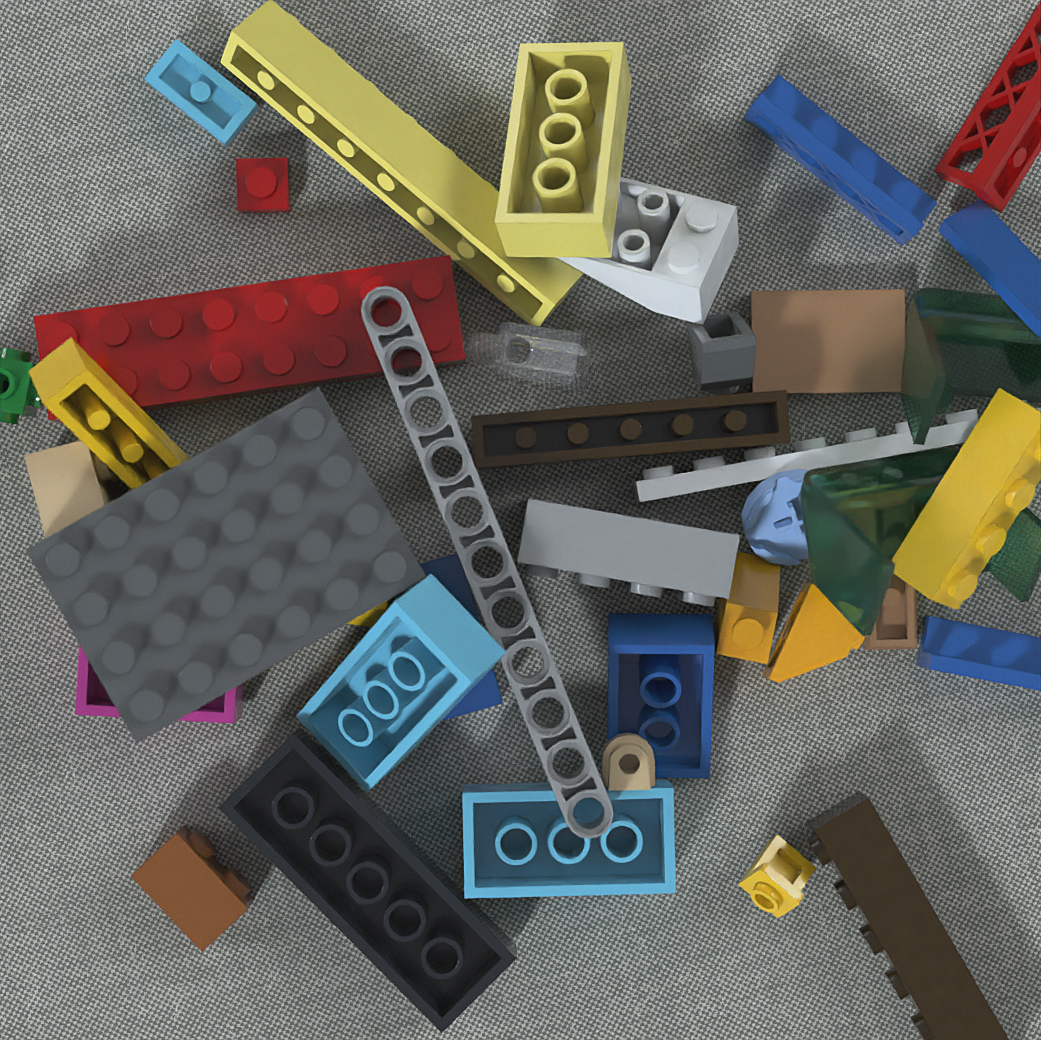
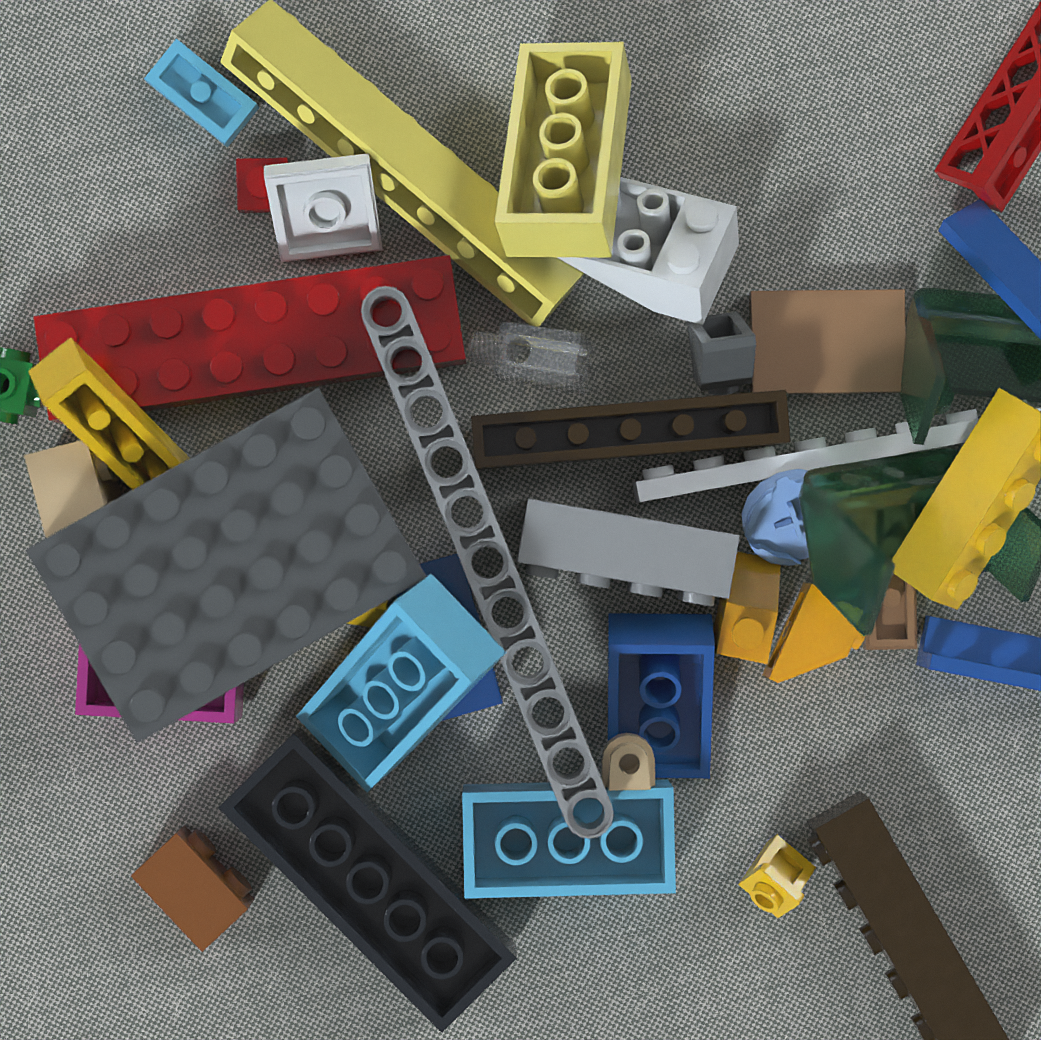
(323, 207): none -> white tile
(840, 160): blue fence -> none

